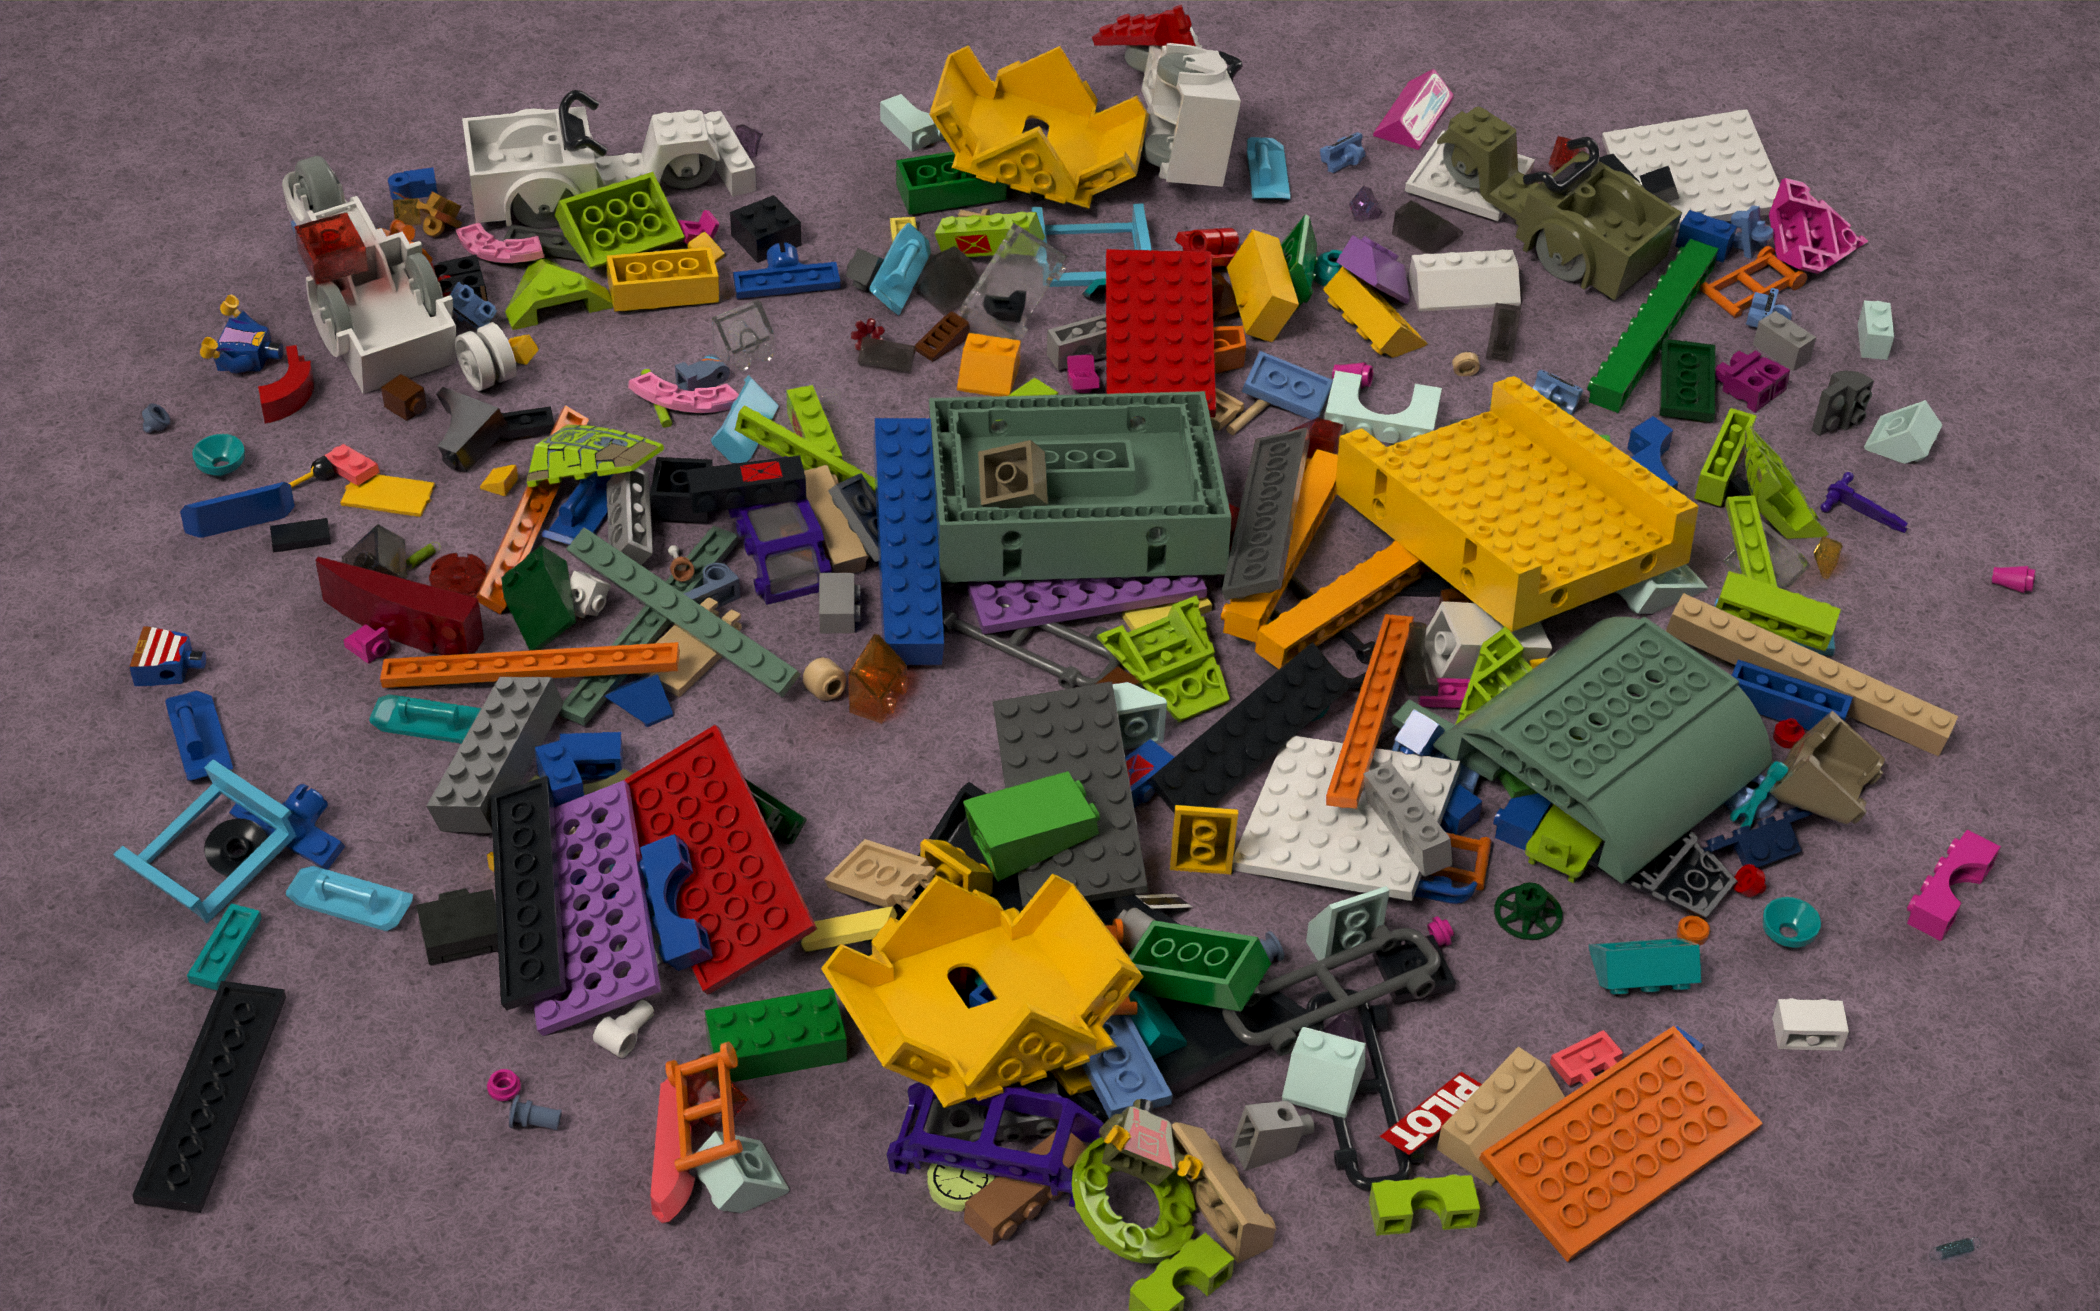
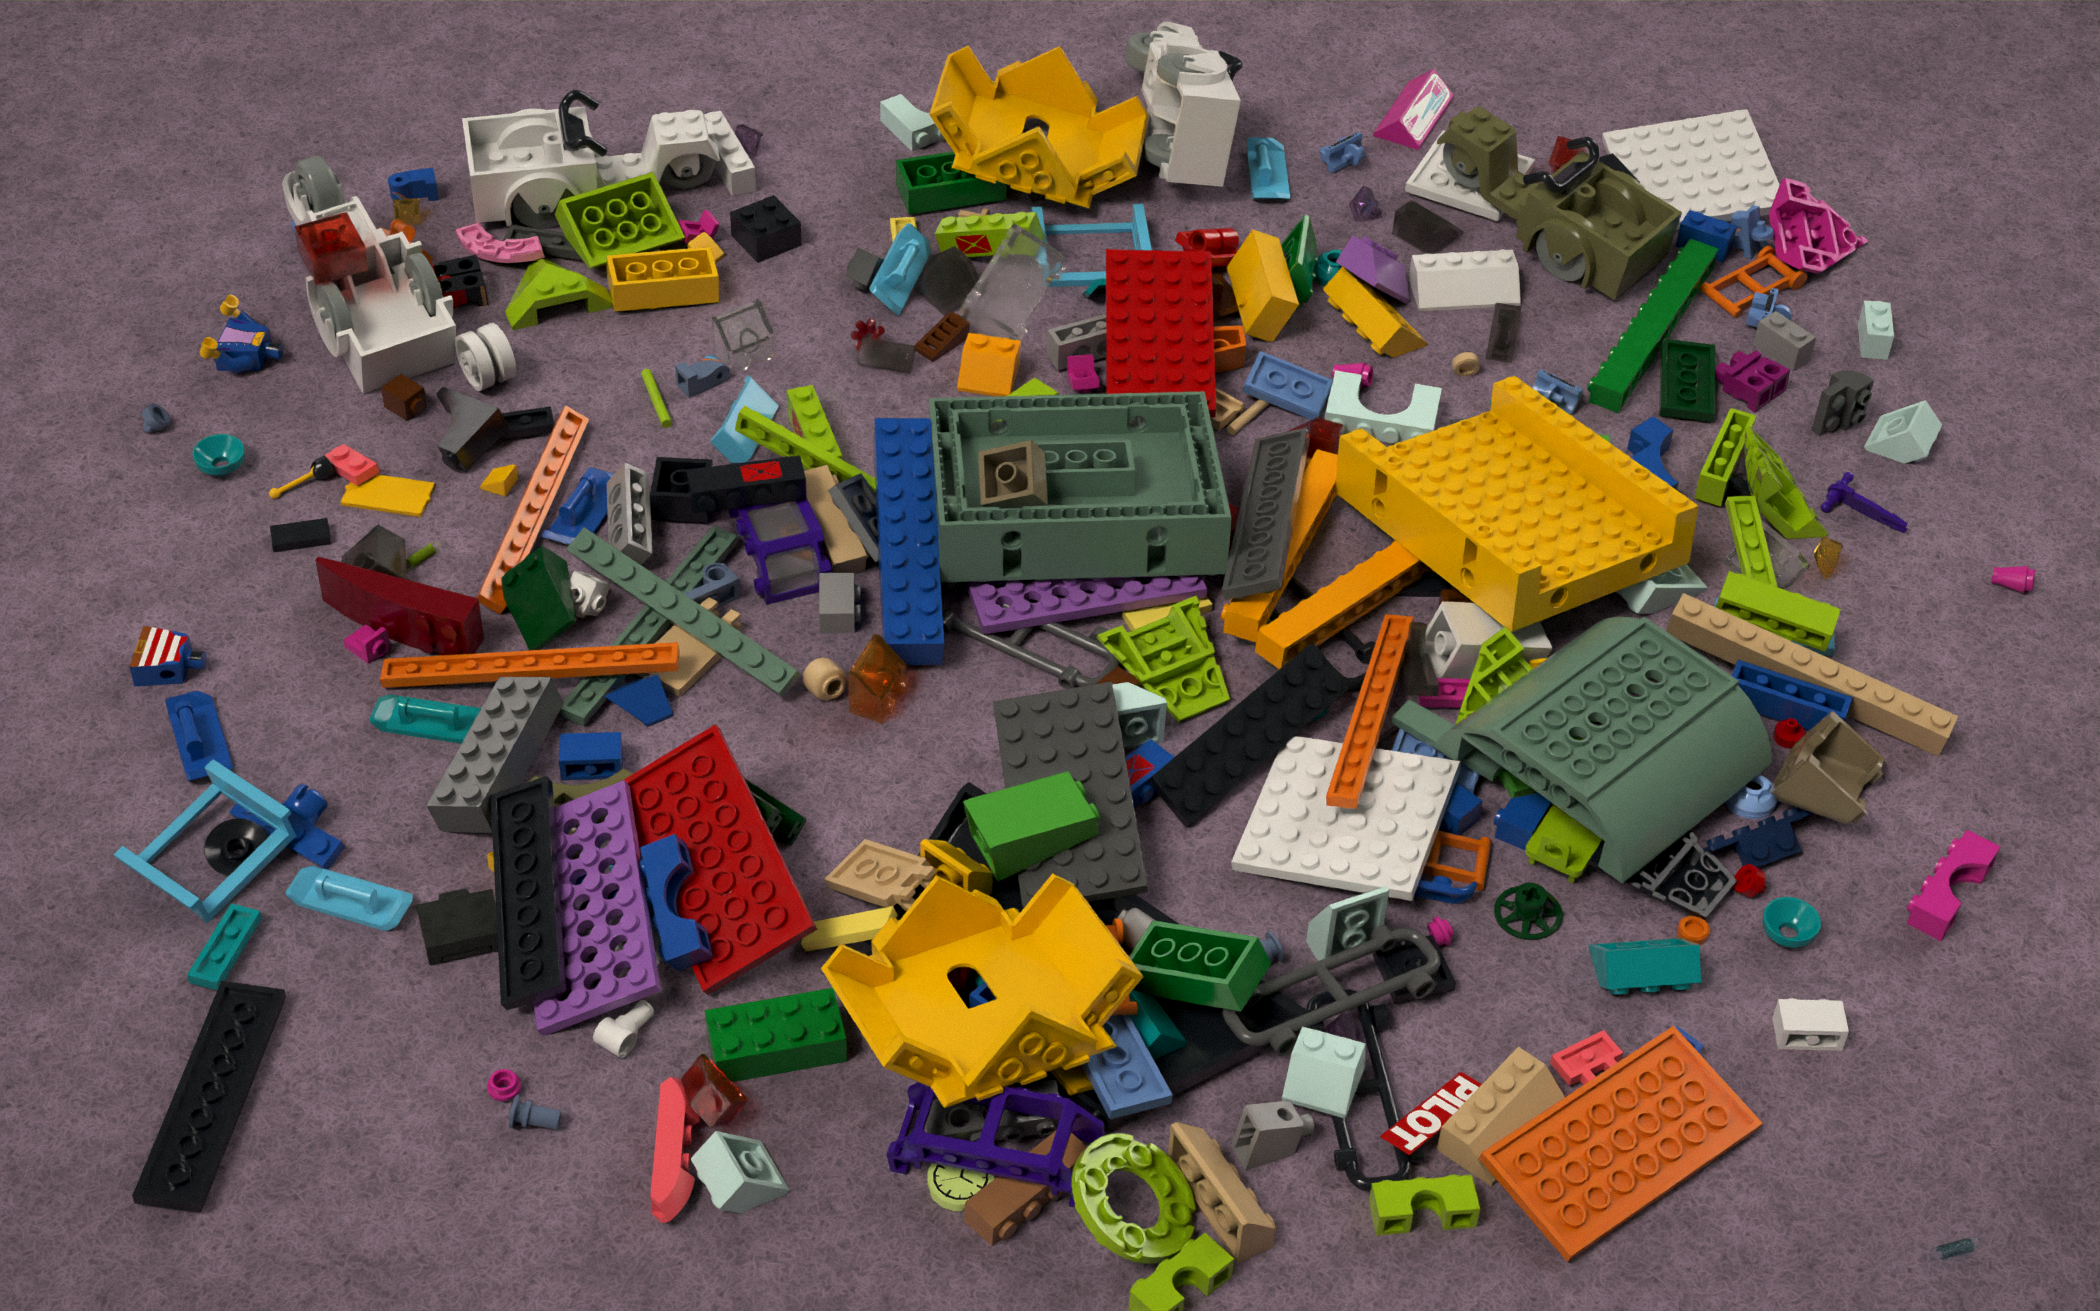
(238, 510): blue piece -> none
(291, 391): red arch -> none
(440, 212): pearl gold hips -> none
(450, 565): clear red plate -> none
(471, 307): medium blue hips -> none
(523, 348): yellow slope -> none
(557, 763): blue brick -> none
(586, 449): lime wedge -> none
(669, 396): bright pink tile -> none
(676, 1074): orange piece -> none
(679, 564): nougat hinge -> none
(785, 275): blue plate -> none
(1006, 308): black tile -> none
(1144, 1145): torso -> none
(1156, 30): red hinge -> none
(1159, 901): sticker -> none
(1203, 839): yellow slope -> none
(1408, 819): light grey brick -> none
(1418, 734): brick -> none
(1660, 184): black brick -> none
(1774, 774): teal piece -> none

